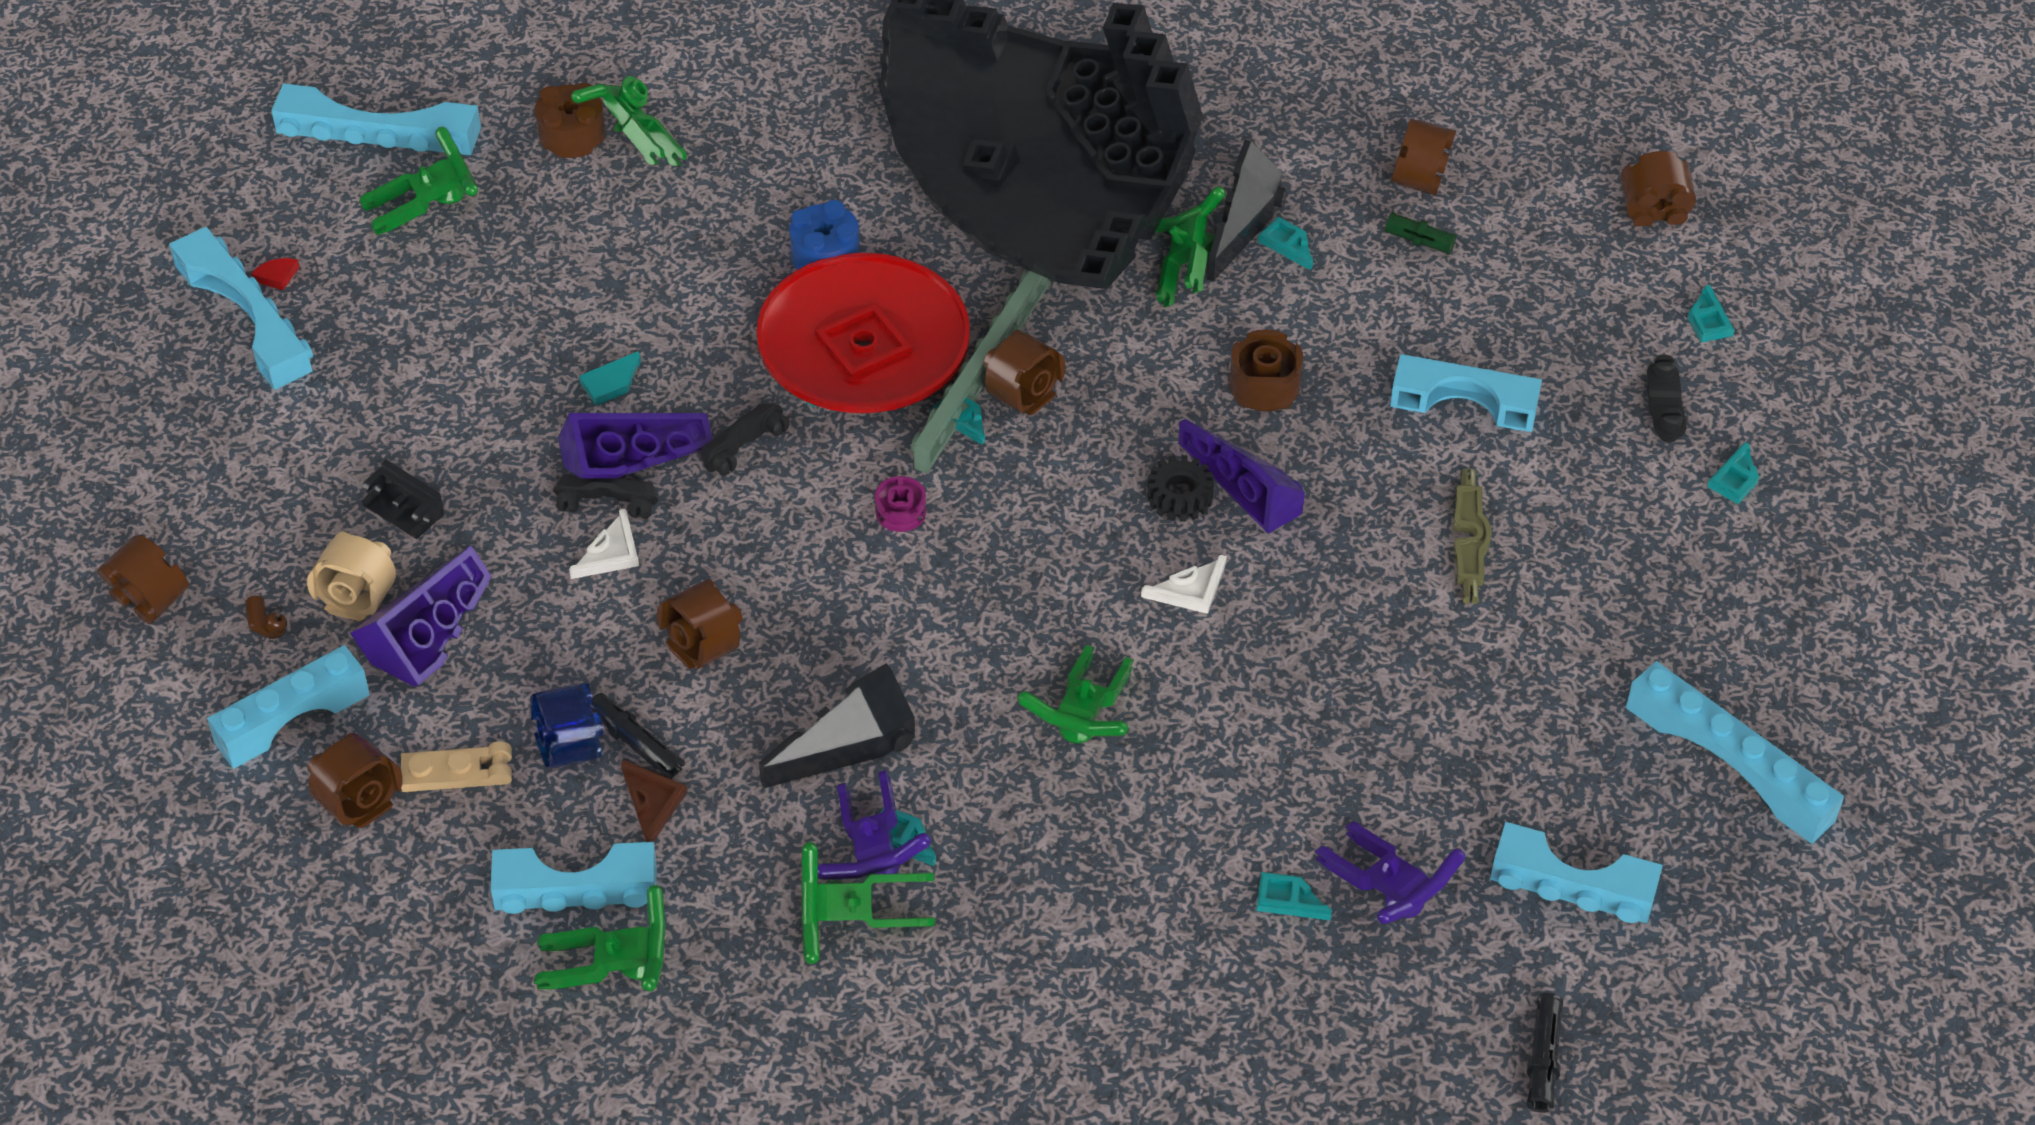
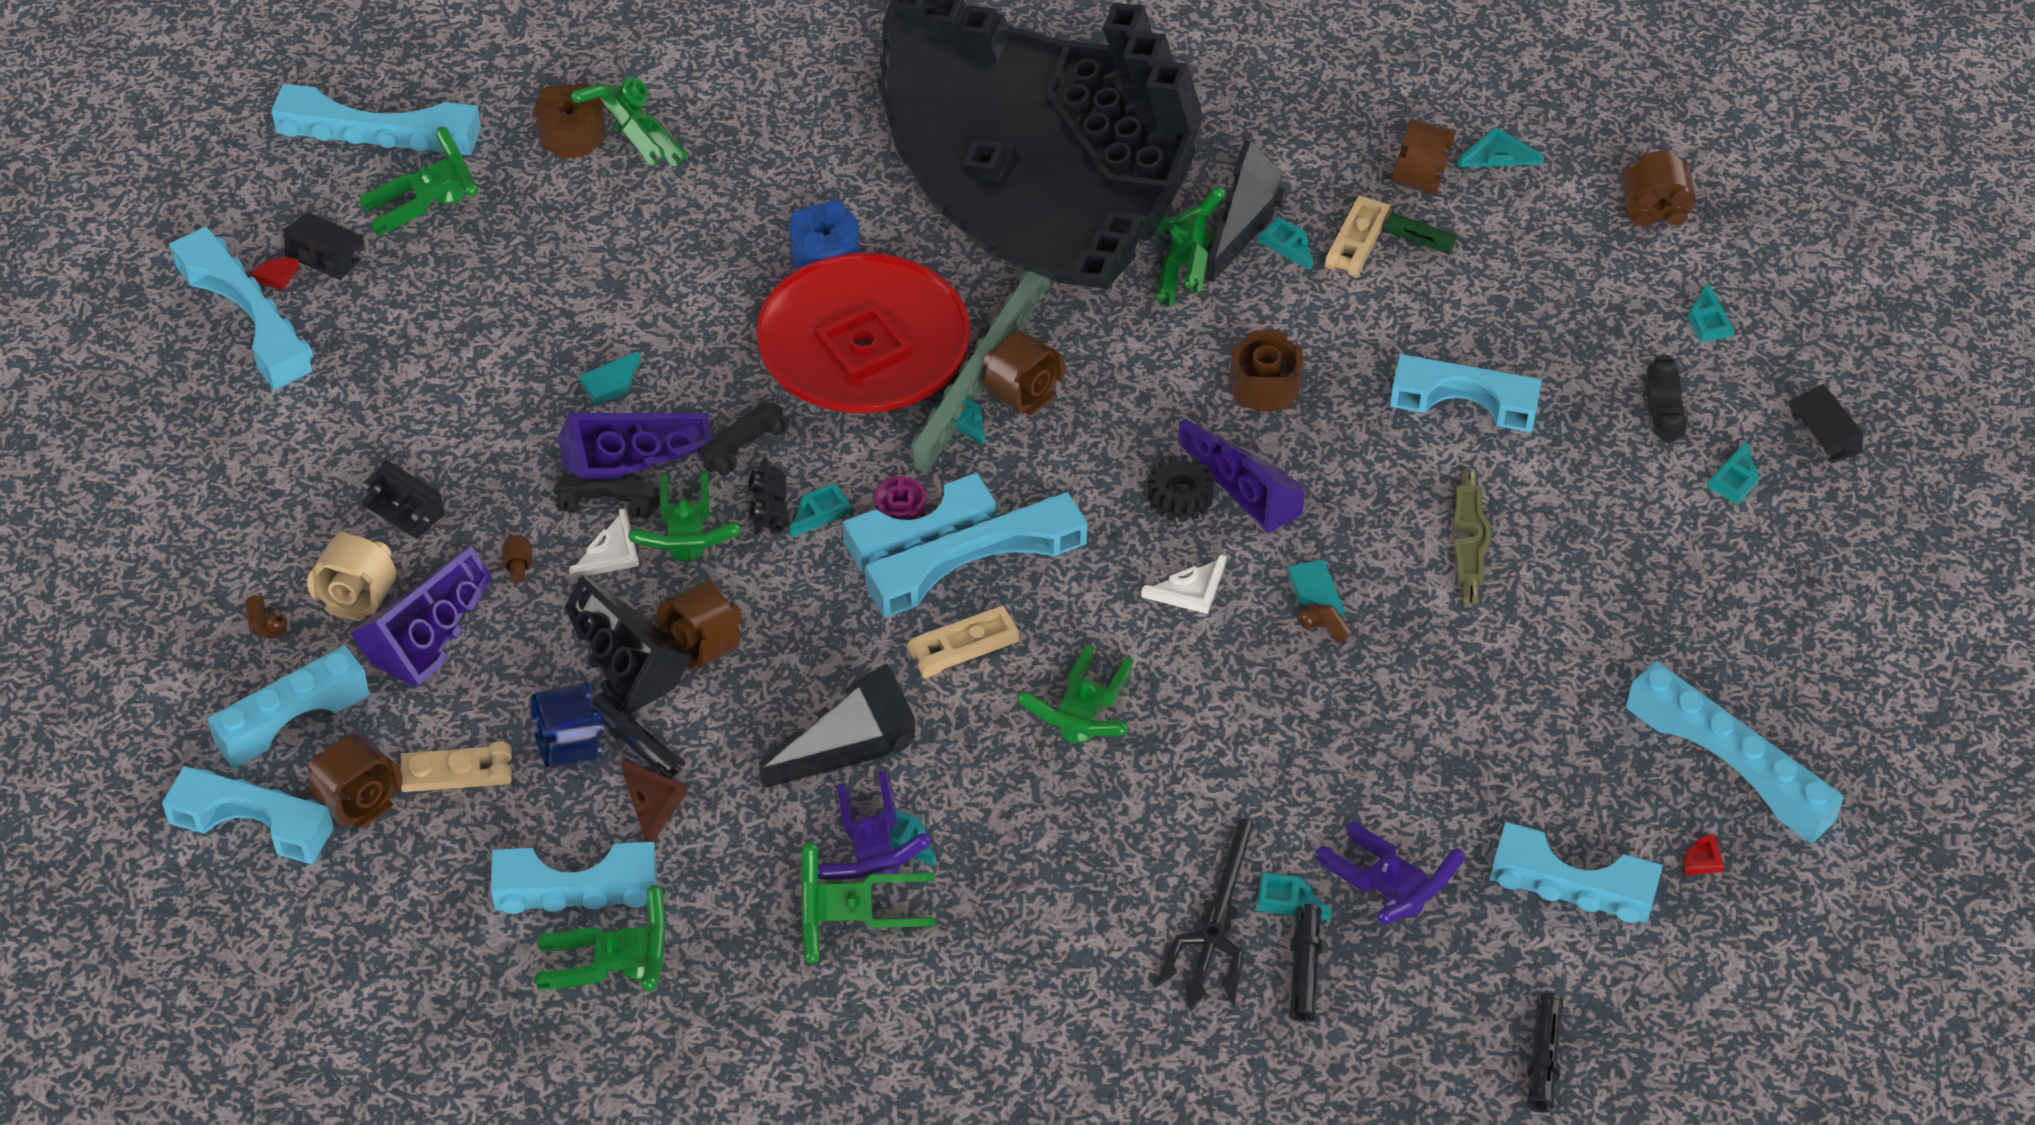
(143, 578): reddish brown brick -> none
(205, 799): none -> medium azure arch
(322, 245): none -> black hinge
(517, 557): none -> reddish brown cylinder
(632, 651): none -> black wedge
(684, 522): none -> green piece
(767, 486): none -> black hinge
(819, 508): none -> teal tile
(880, 536): none -> medium azure arch
(963, 641): none -> tan plate
(1041, 528): none -> medium azure arch
(1214, 926): none -> black piece
(1306, 950): none -> black pin
(1314, 585): none -> teal tile
(1327, 617): none -> reddish brown arm
(1358, 235): none -> tan plate
(1499, 150): none -> teal tile
(1703, 857): none -> red tile
(1828, 423): none -> black hinge

